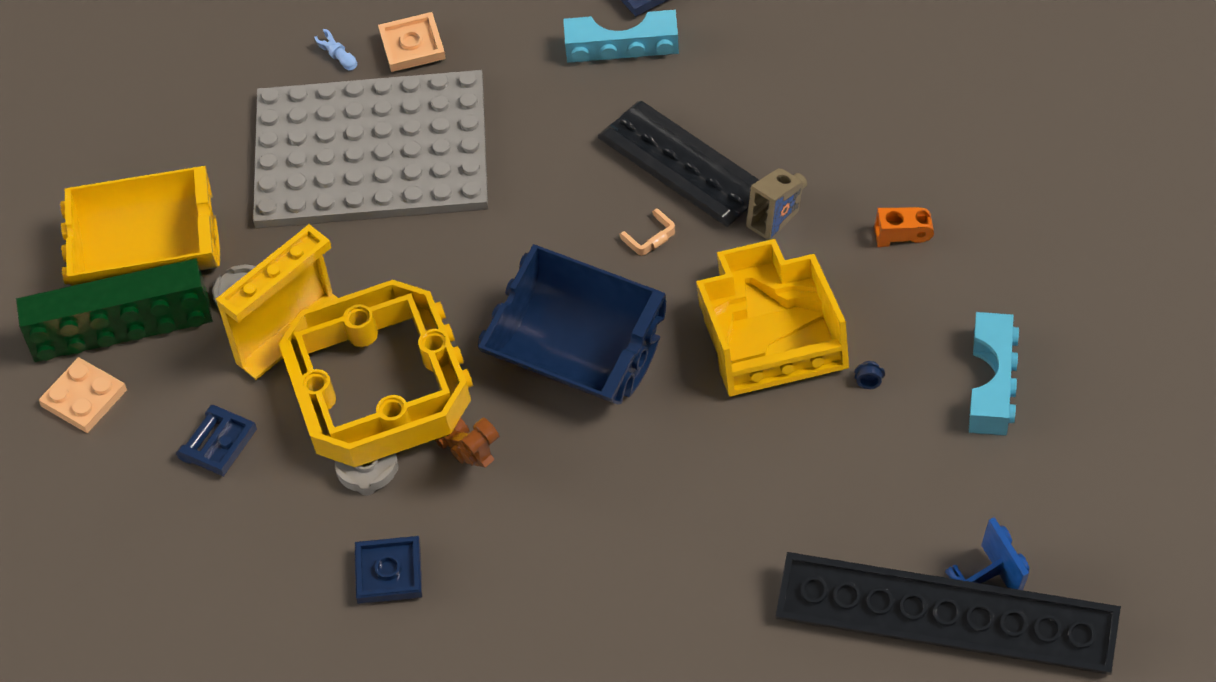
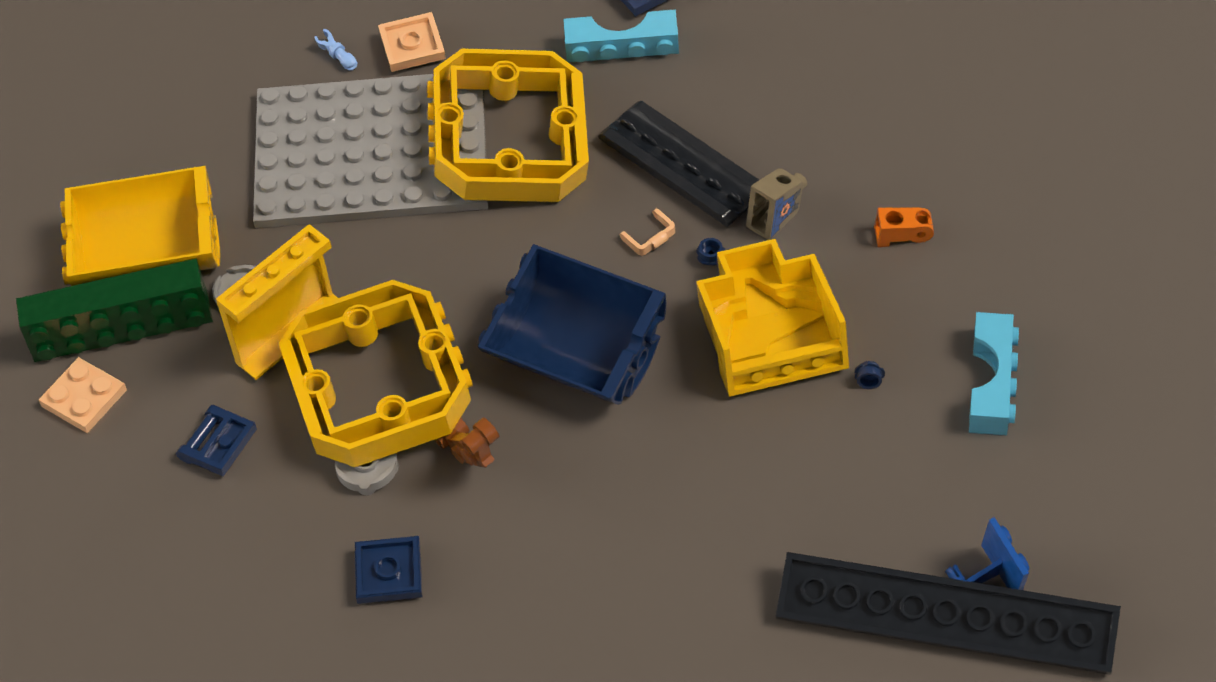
(508, 175): none -> yellow panel
(706, 247): none -> dark blue plate

